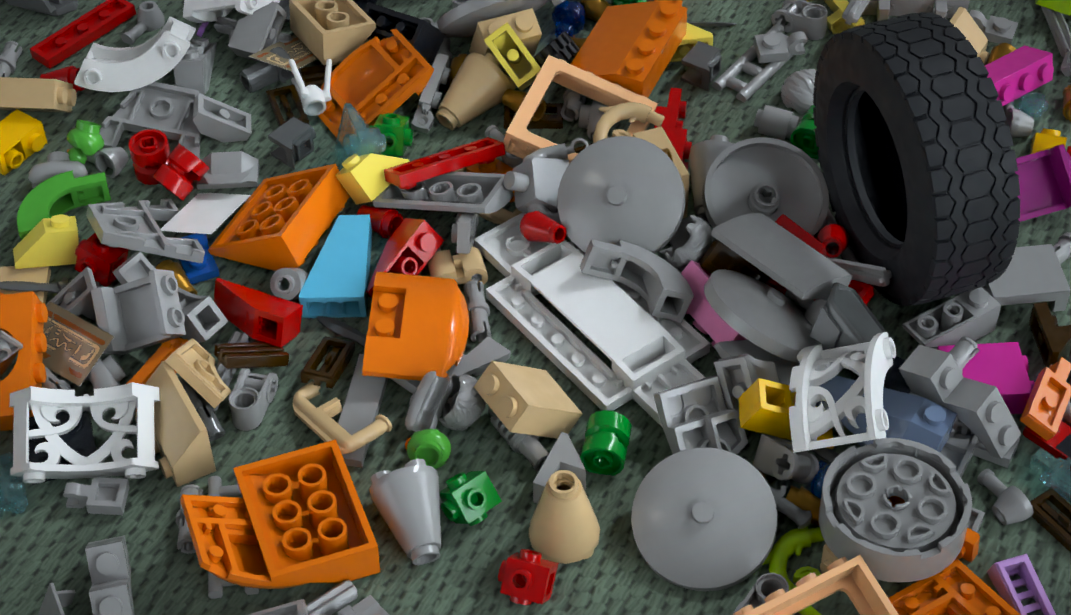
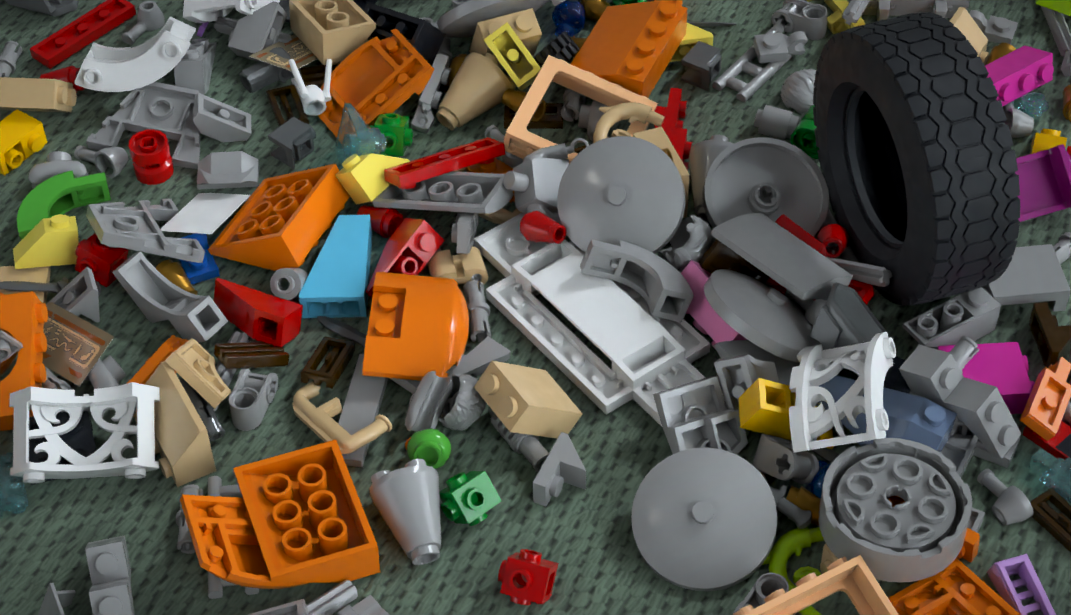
(85, 140): bright green animal -> none
(101, 497): light grey plate -> none
(140, 312): light grey panel -> none
(181, 172): red wheel -> none
(564, 521): tan cone -> none
(606, 443): green wheel -> none

